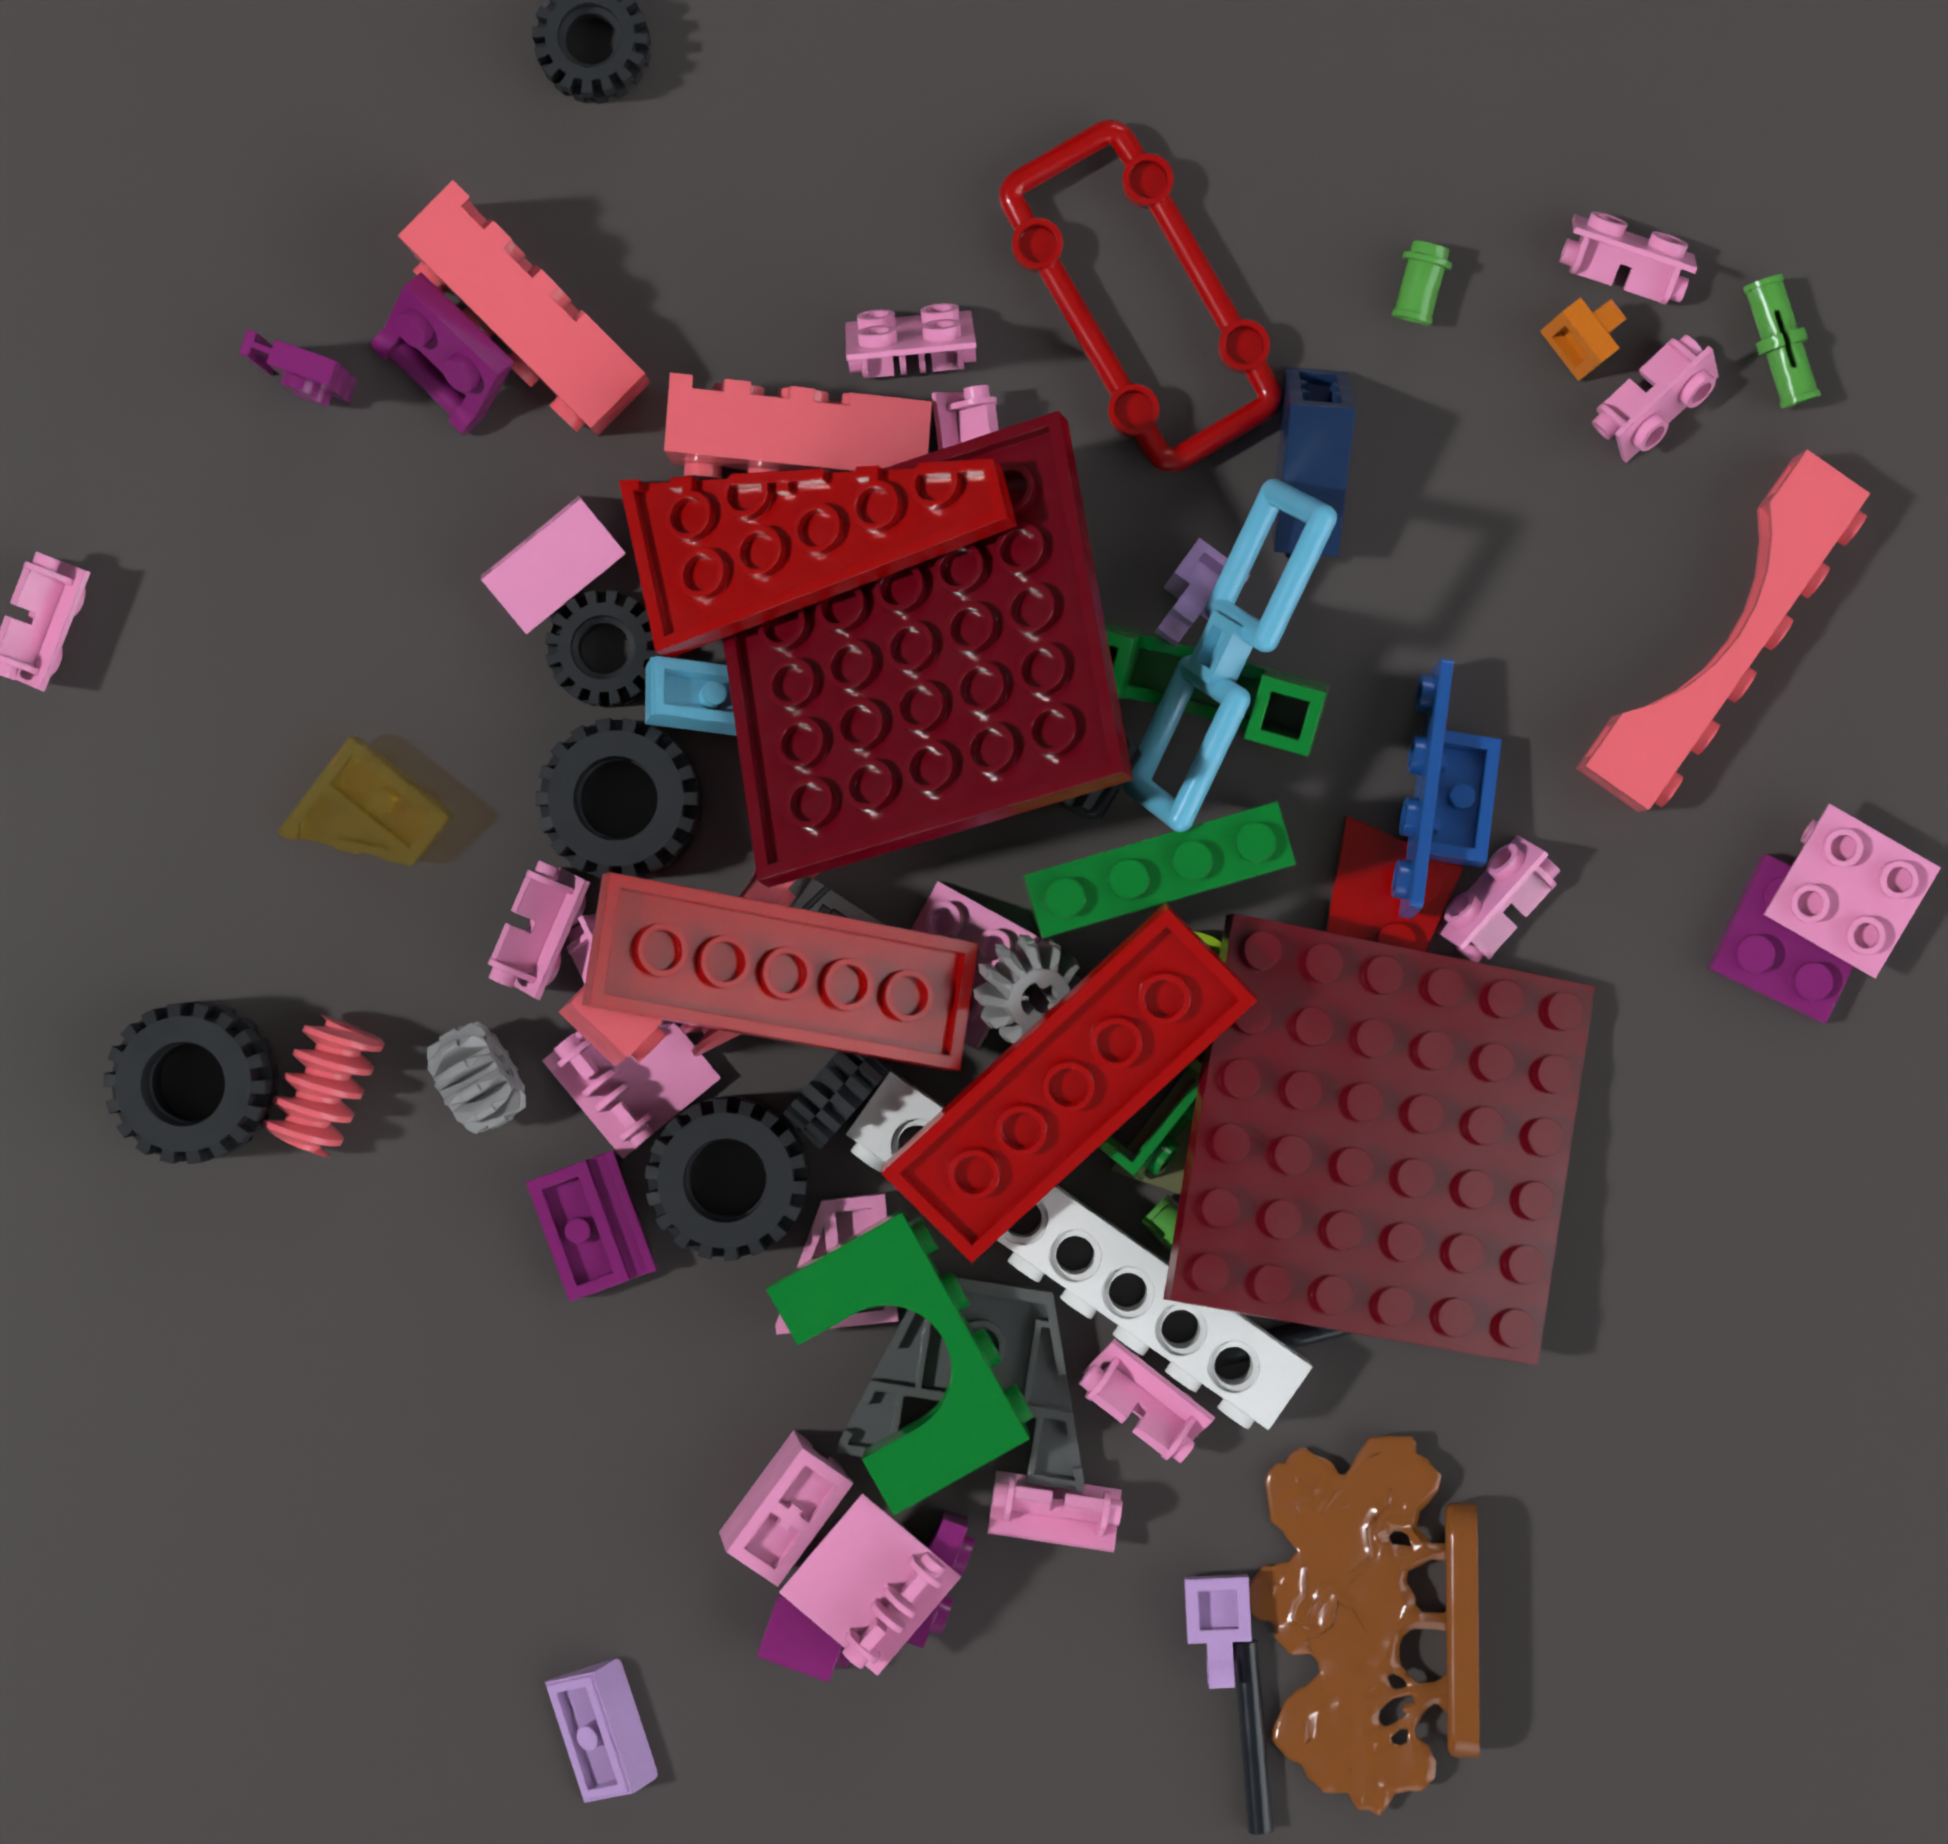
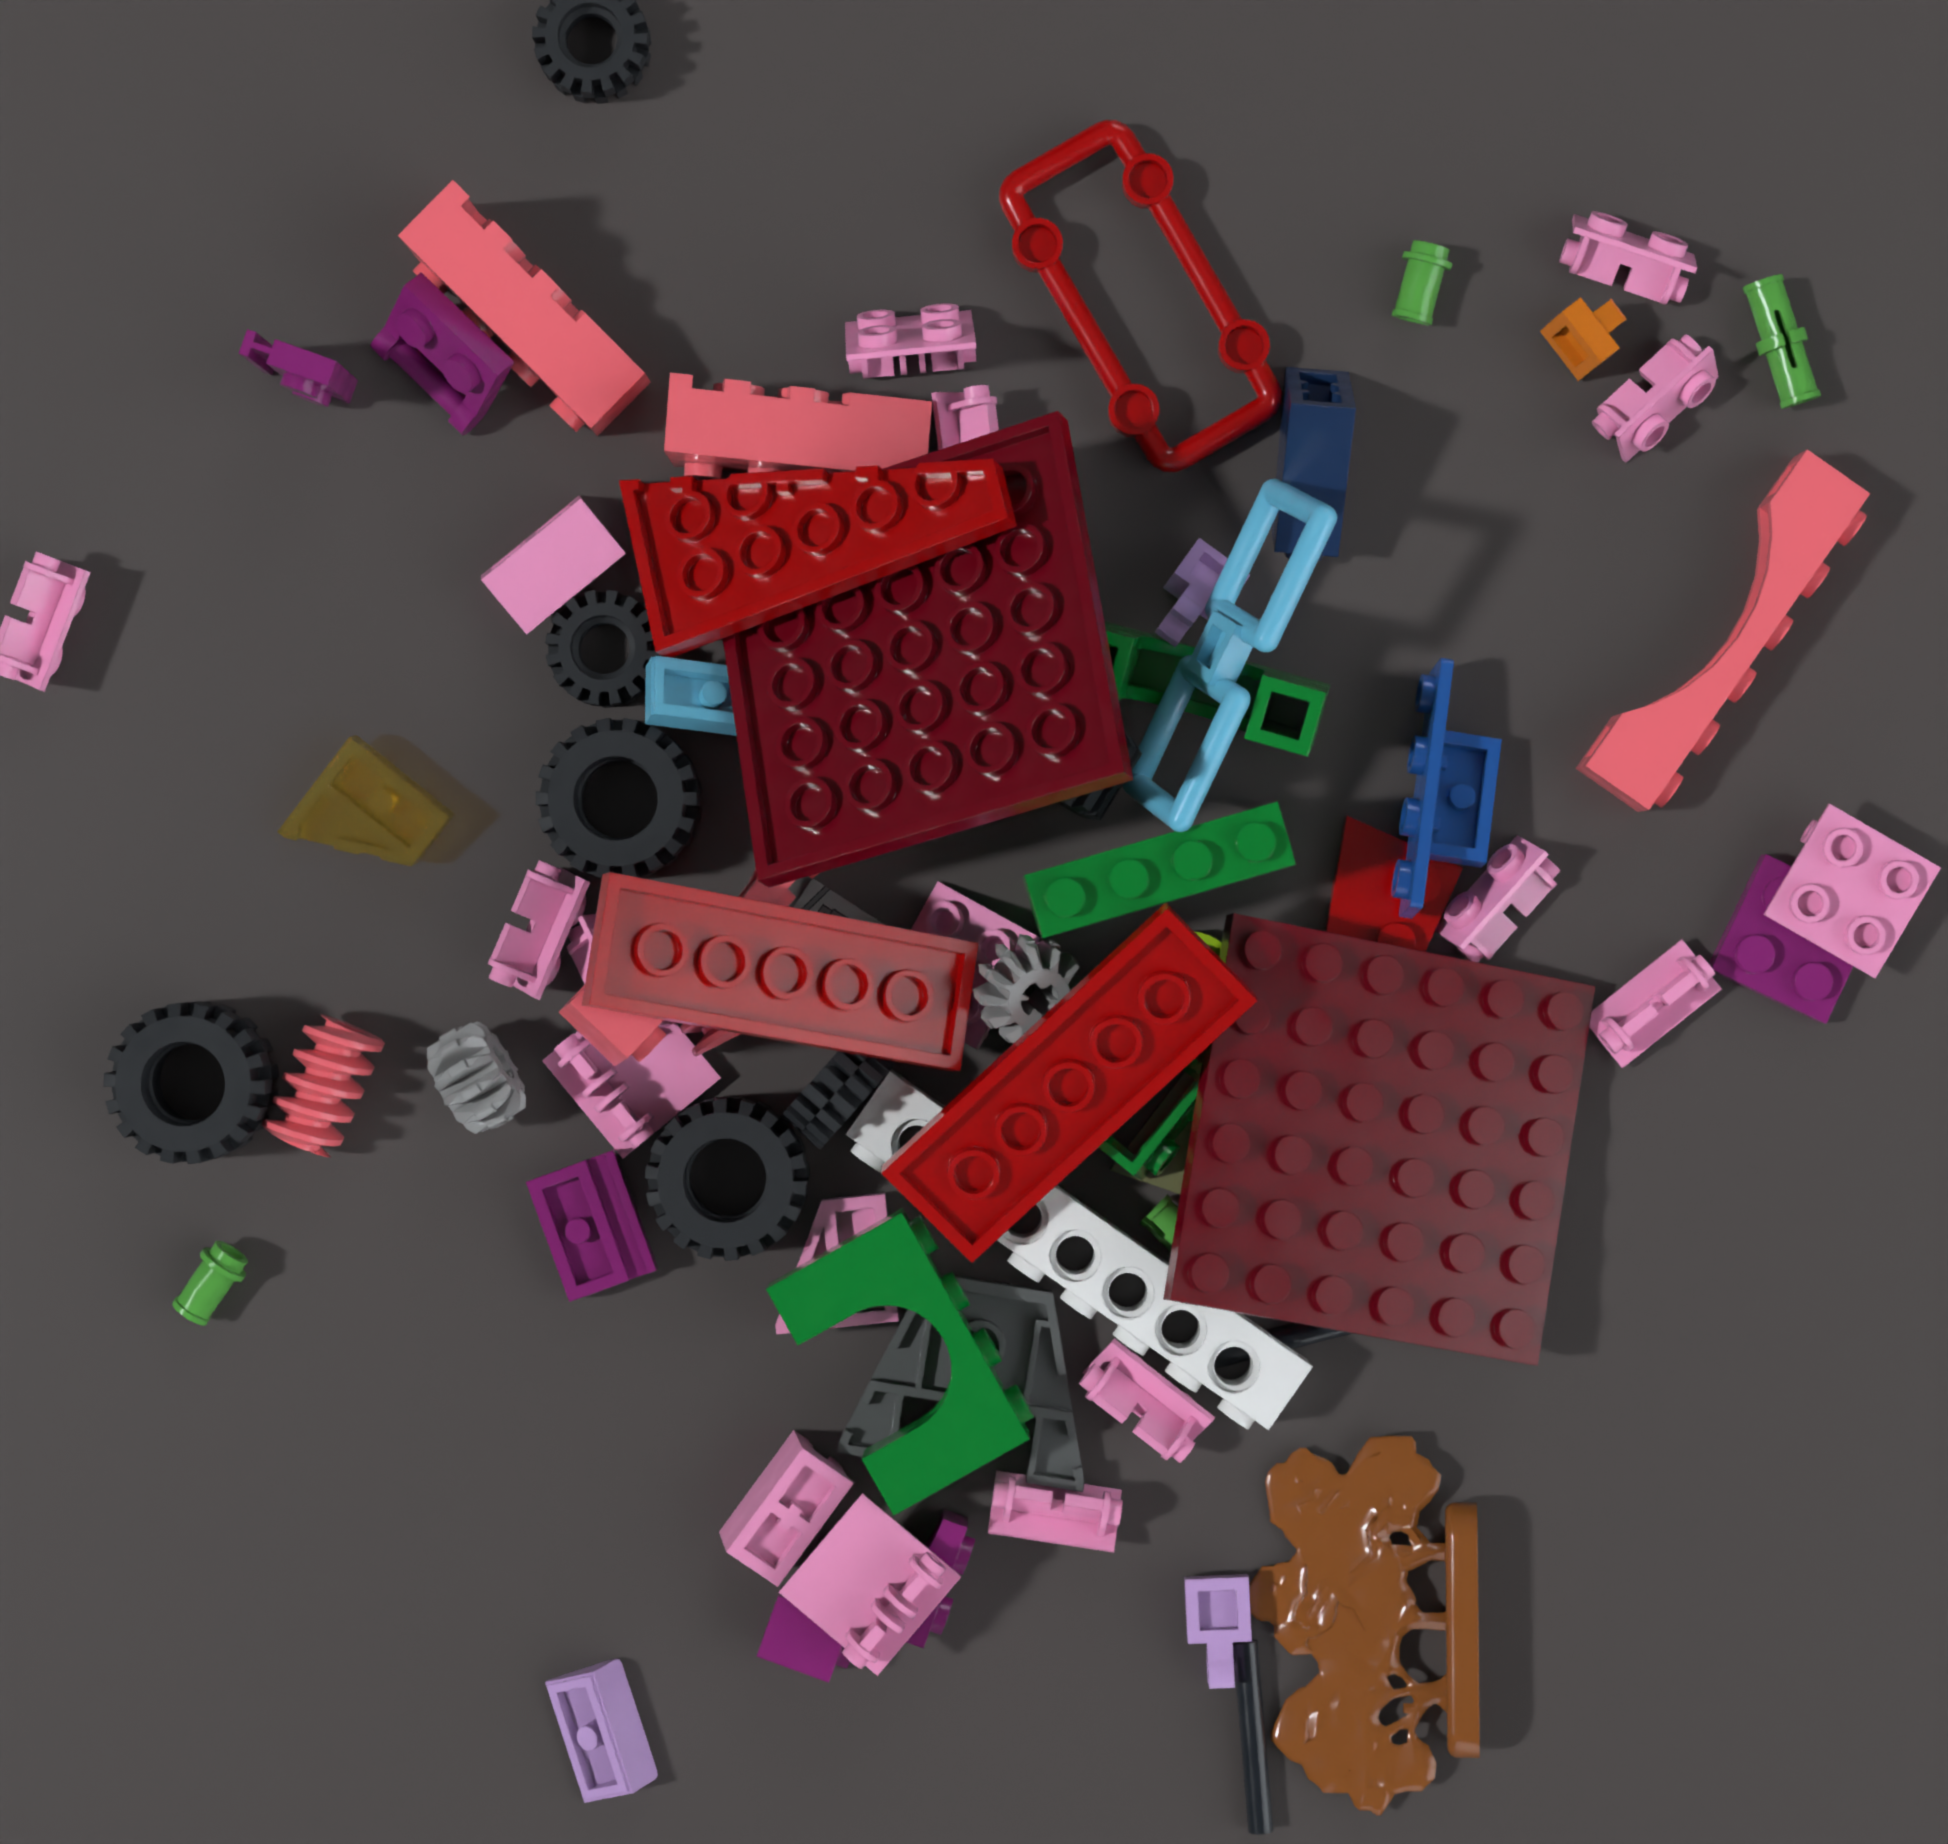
(210, 1282): none -> bright green pin
(1653, 1003): none -> bright pink hinge

